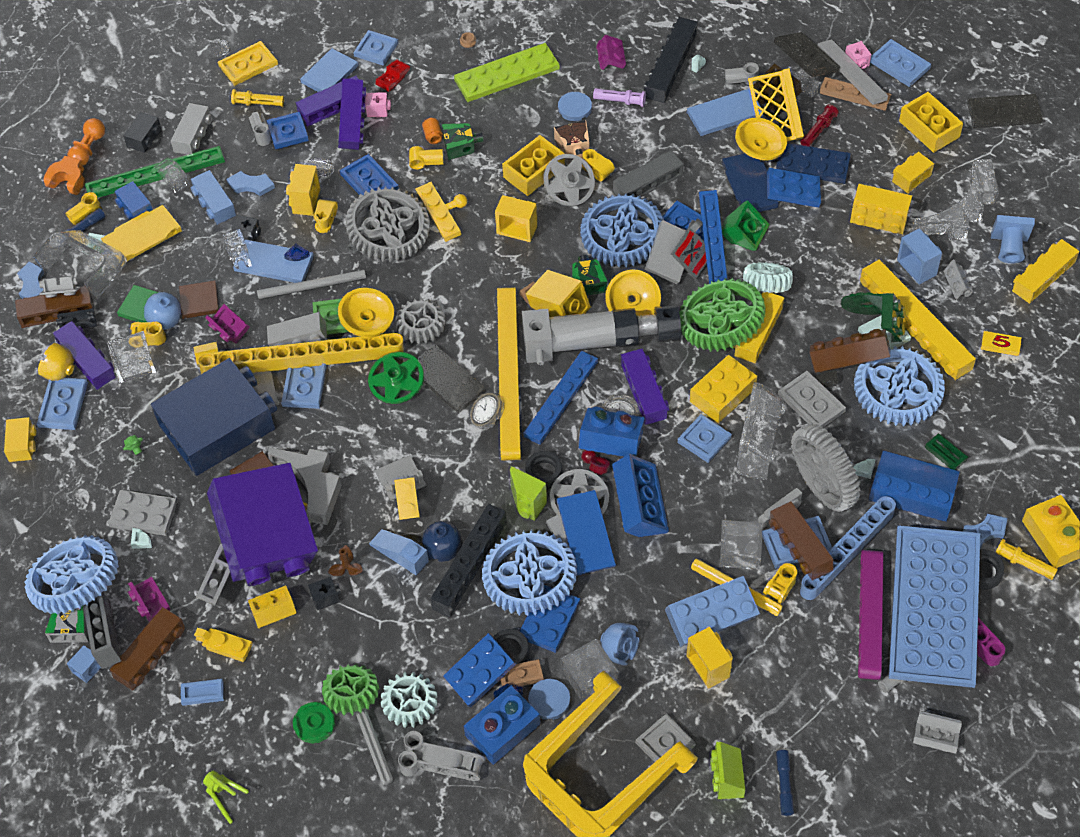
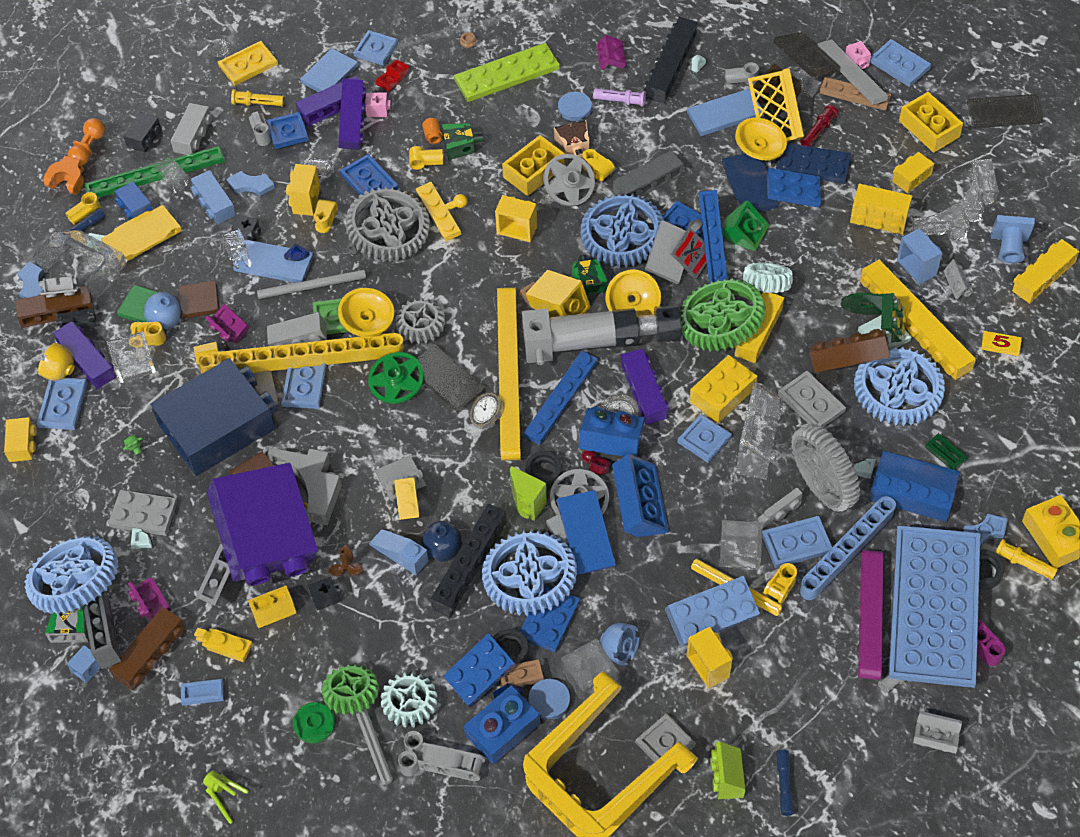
(801, 541): reddish brown brick -> none

